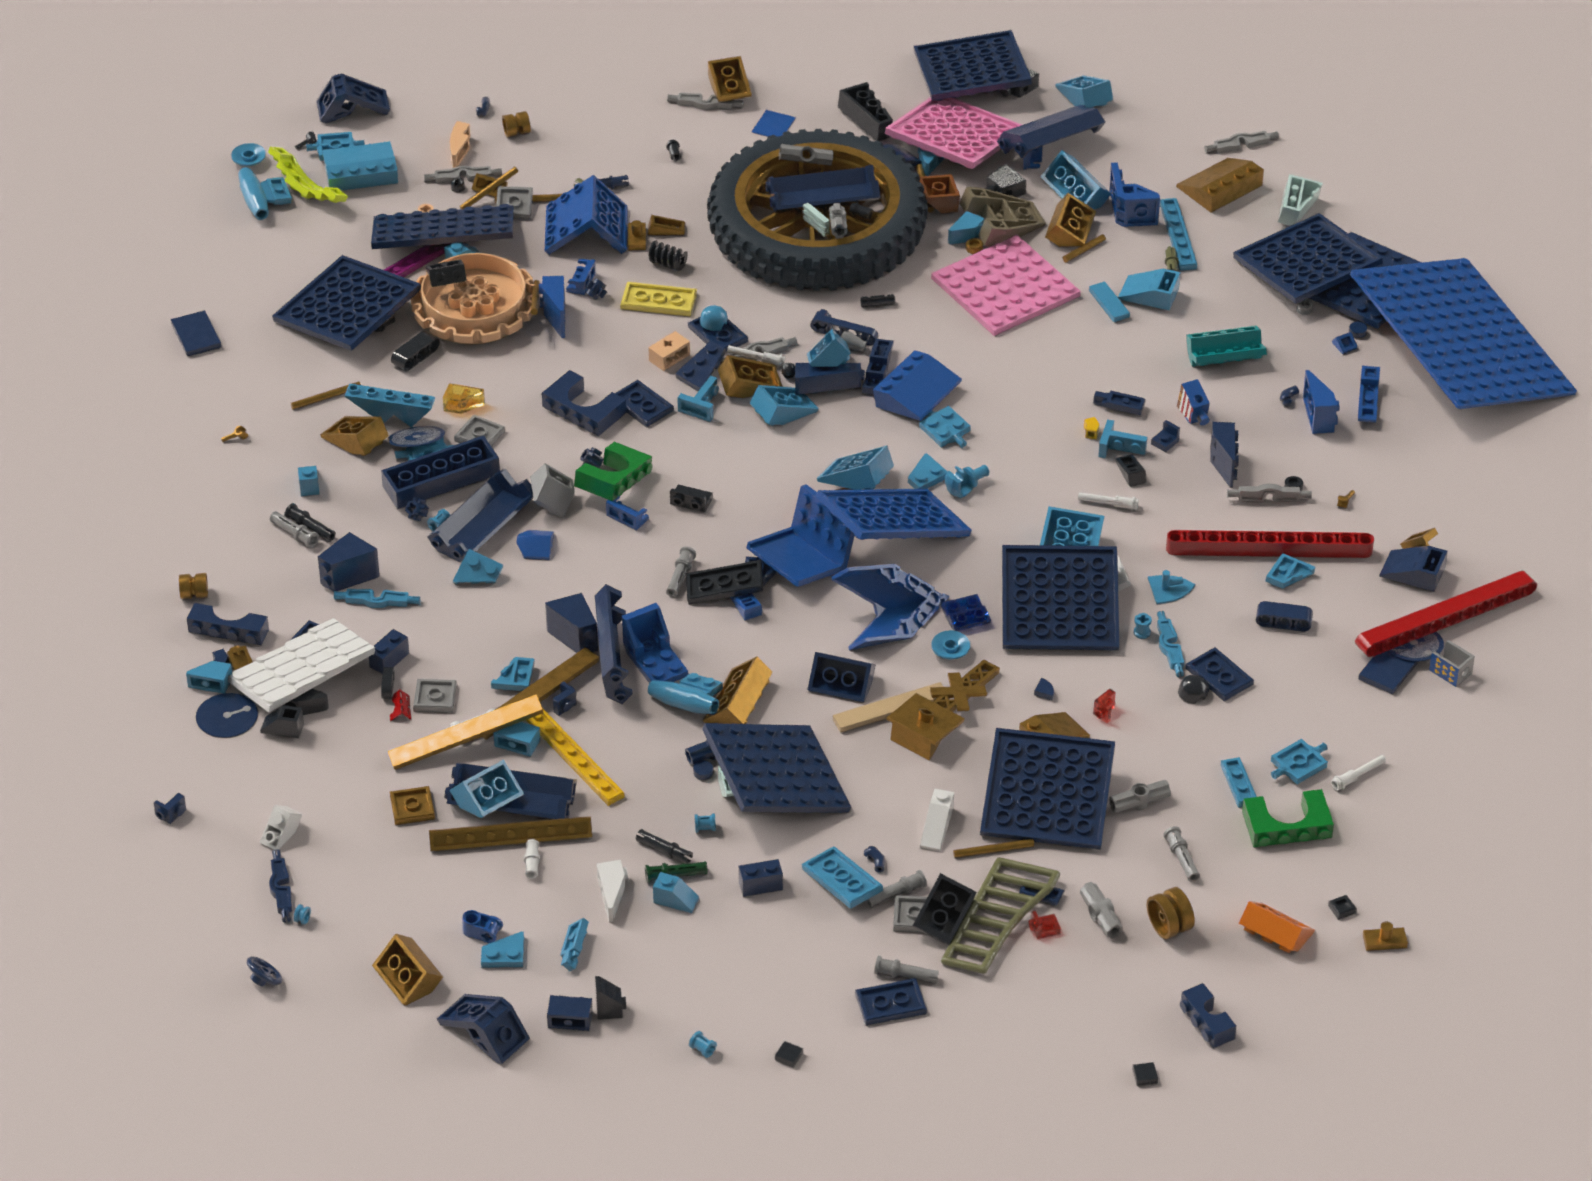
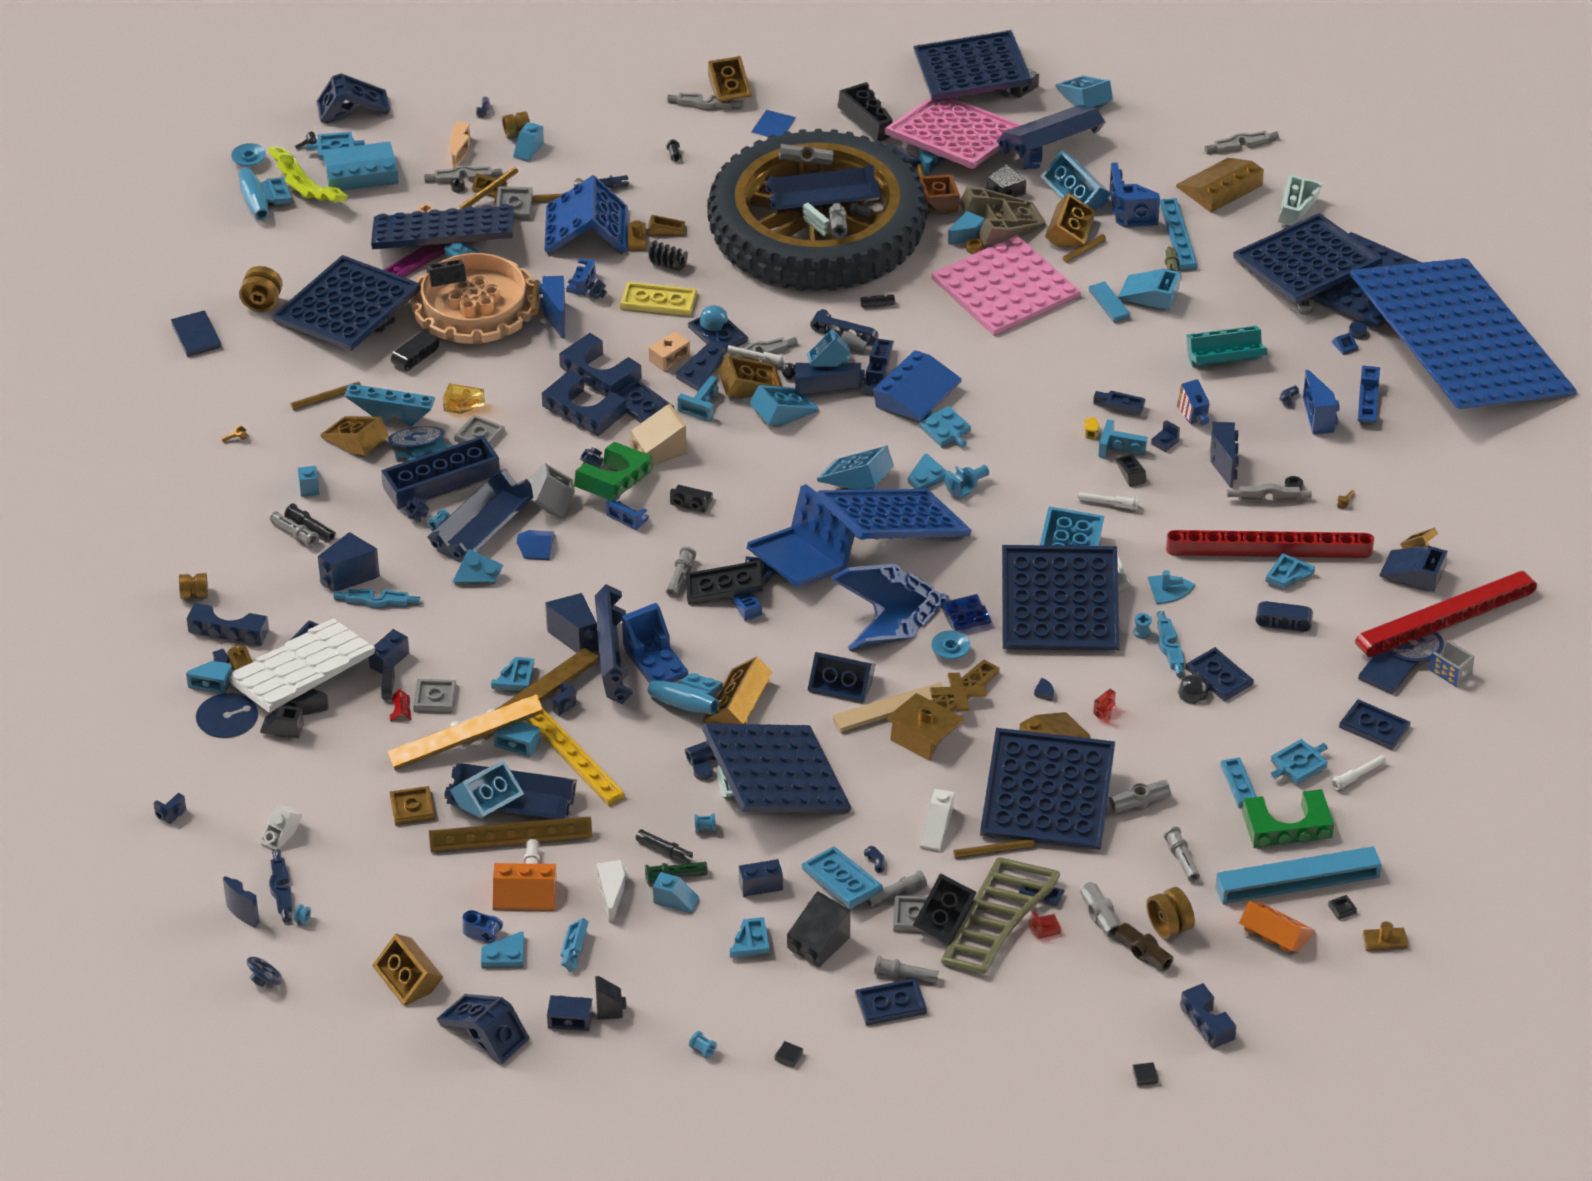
(241, 902): none -> dark blue slope
(260, 288): none -> pearl gold wheel
(524, 886): none -> orange slope
(529, 141): none -> dark azure slope
(586, 350): none -> dark blue arch
(660, 436): none -> tan slope
(751, 939): none -> dark azure wing
(820, 929): none -> black slope
(1144, 946): none -> dark brown piece
(1298, 875): none -> dark azure brick
(1374, 724): none -> dark blue tile

